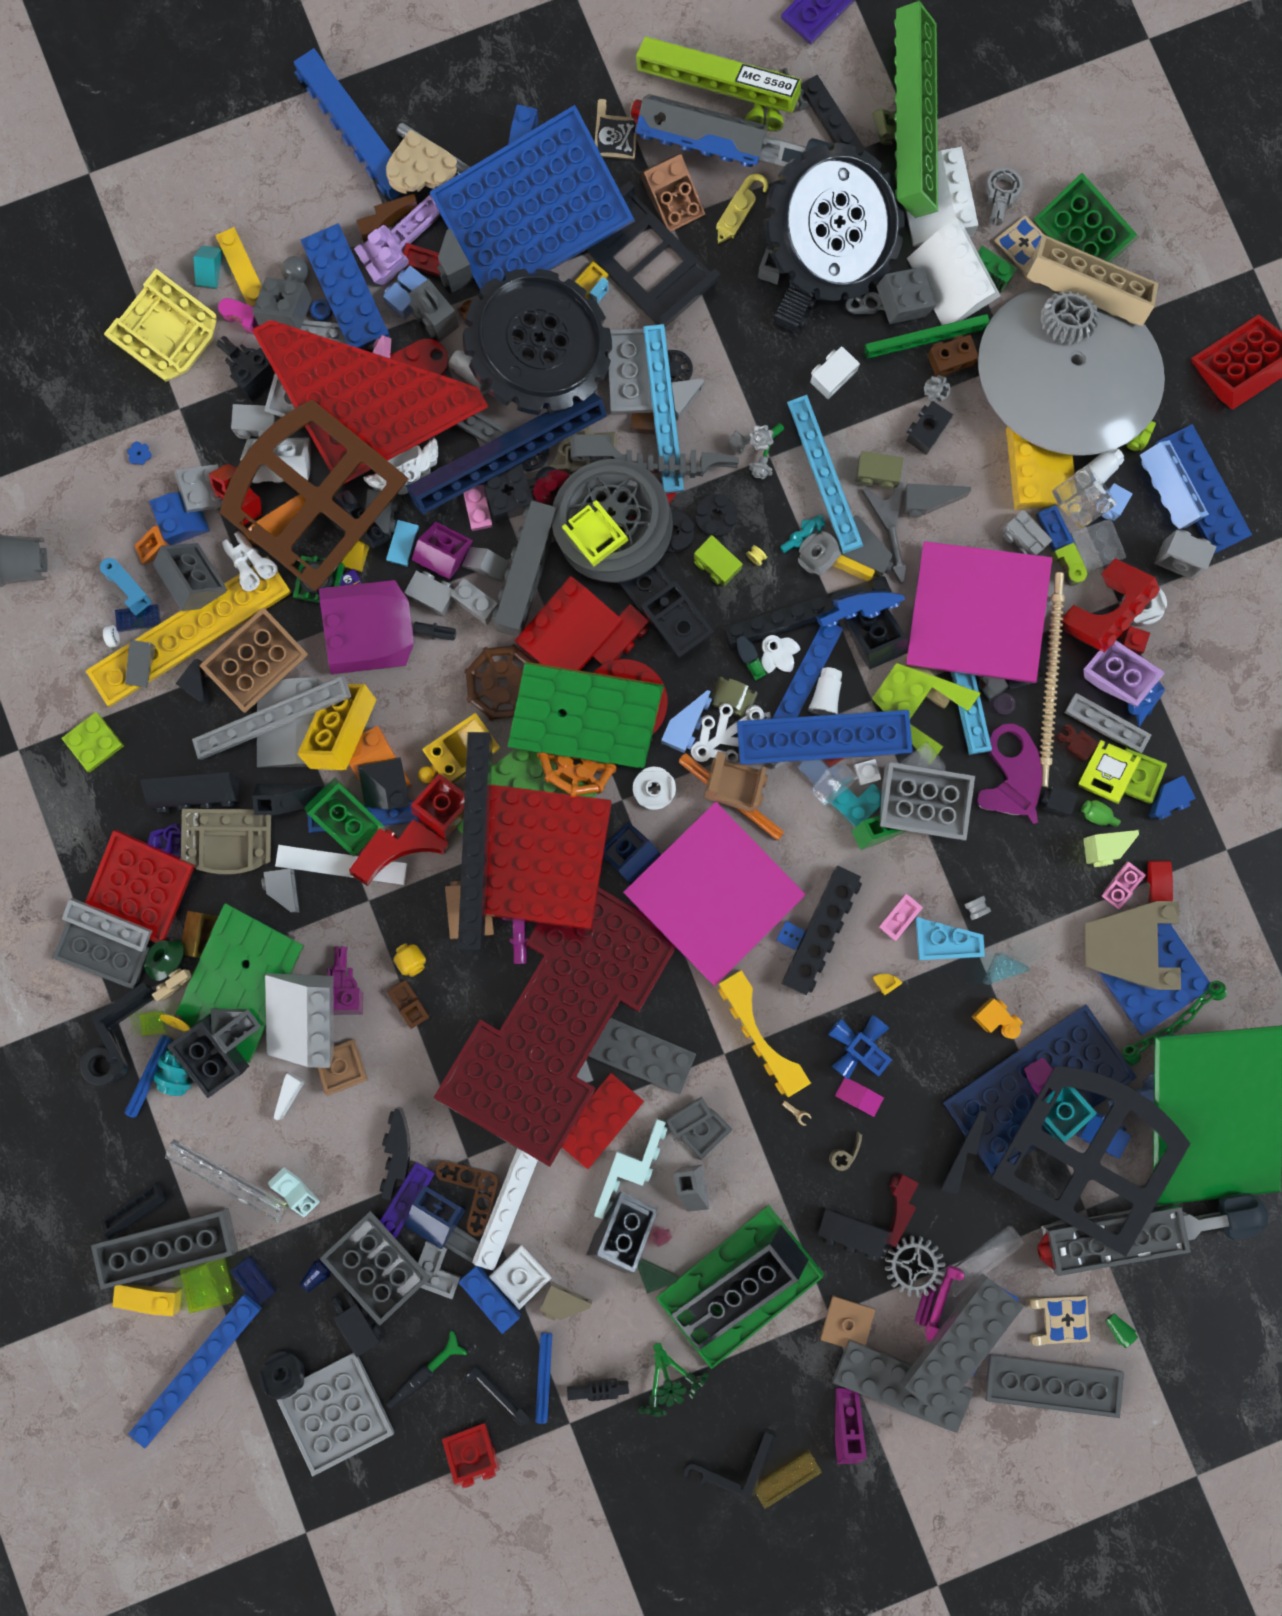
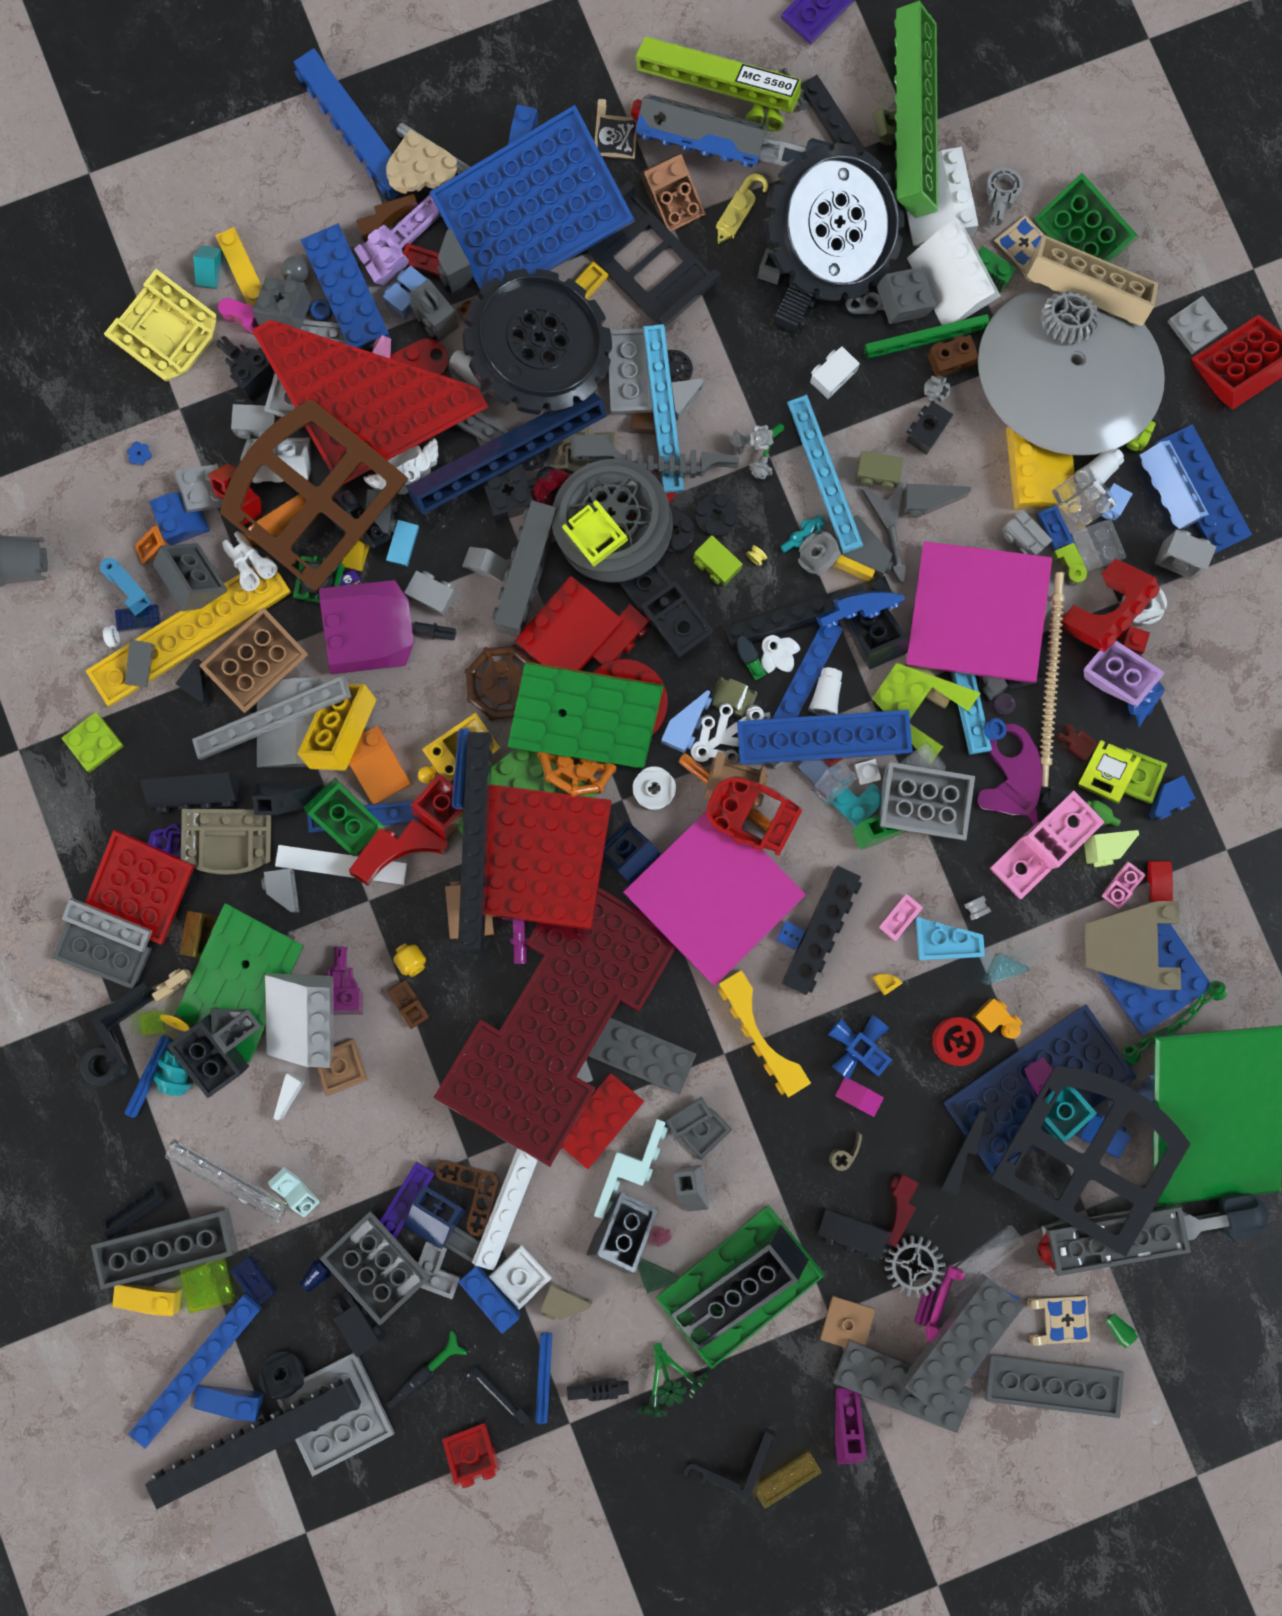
(164, 958): dark green piece -> none
(229, 1402): none -> blue slope
(252, 1443): none -> black brick
(384, 784): black slope -> none
(398, 1144): black slope -> none
(441, 550): magenta slope -> none
(460, 770): none -> blue axle
(474, 601): light grey brick -> none
(478, 508): bright pink plate -> none
(599, 290): medium azure tile -> none
(732, 803): none -> red slope
(796, 1112): tan hand -> none
(964, 1025): none -> red wheel
(995, 729): none -> blue tile
(1047, 845): none -> bright pink bracket
(1107, 723): light grey plate -> none
(1197, 325): none -> light grey plate

